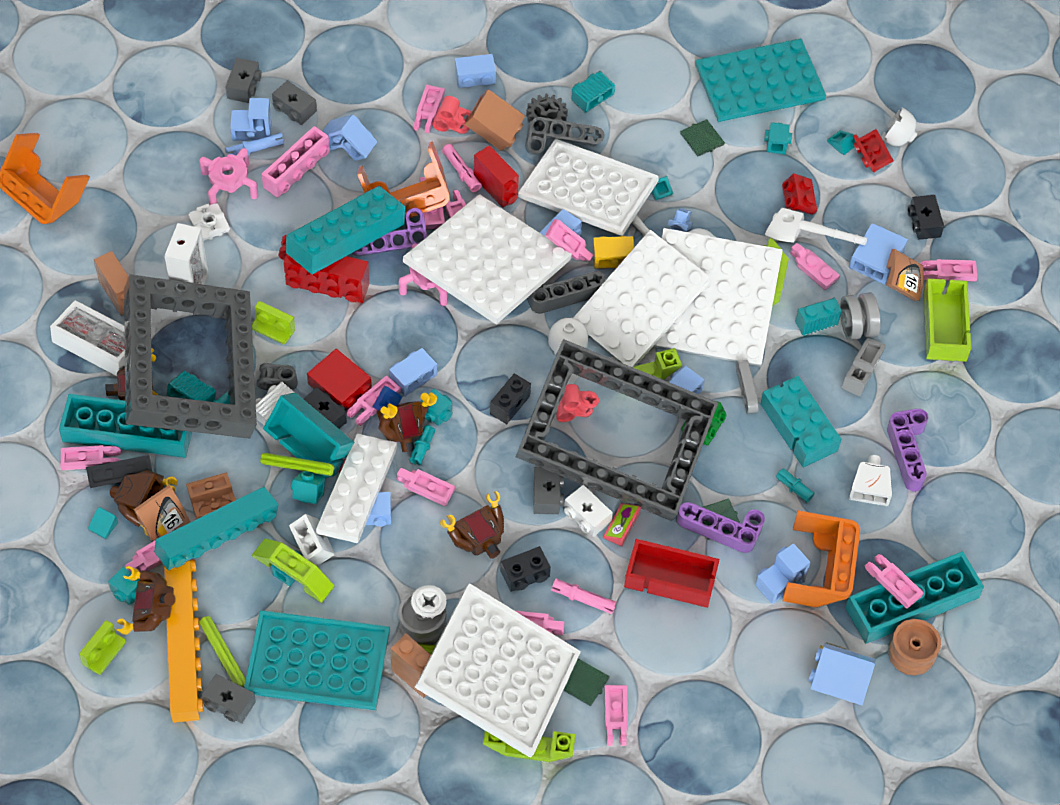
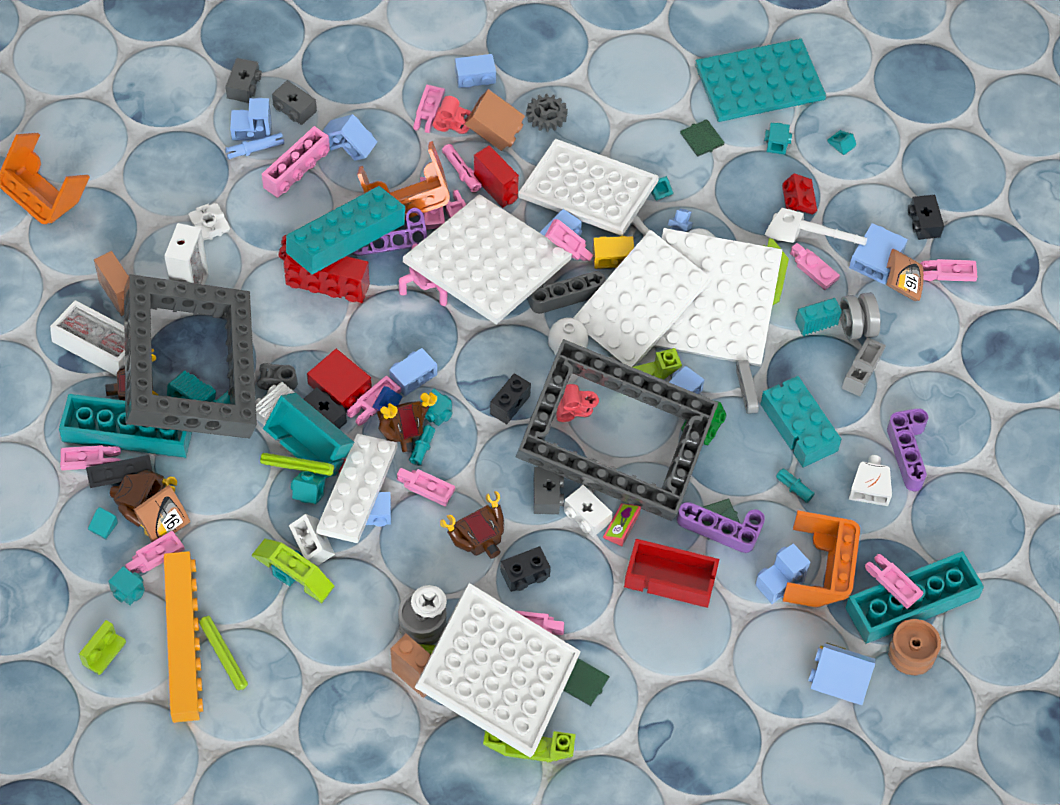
(151, 604): reddish brown torso -> none
(210, 494): nougat slope -> none
(216, 528): teal brick -> none
(224, 690): dark grey brick -> none
(229, 183): bright pink plate -> none
(273, 323): lime bracket -> none
(317, 660): teal plate -> none
(566, 128): dark grey beam -> none
(576, 593): bright pink pin -> none
(592, 91): teal brick -> none
(616, 712): bright pink hinge -> none
(874, 150): red bracket -> none
(900, 129): white cylinder -> none
(947, 320): lime piece -> none

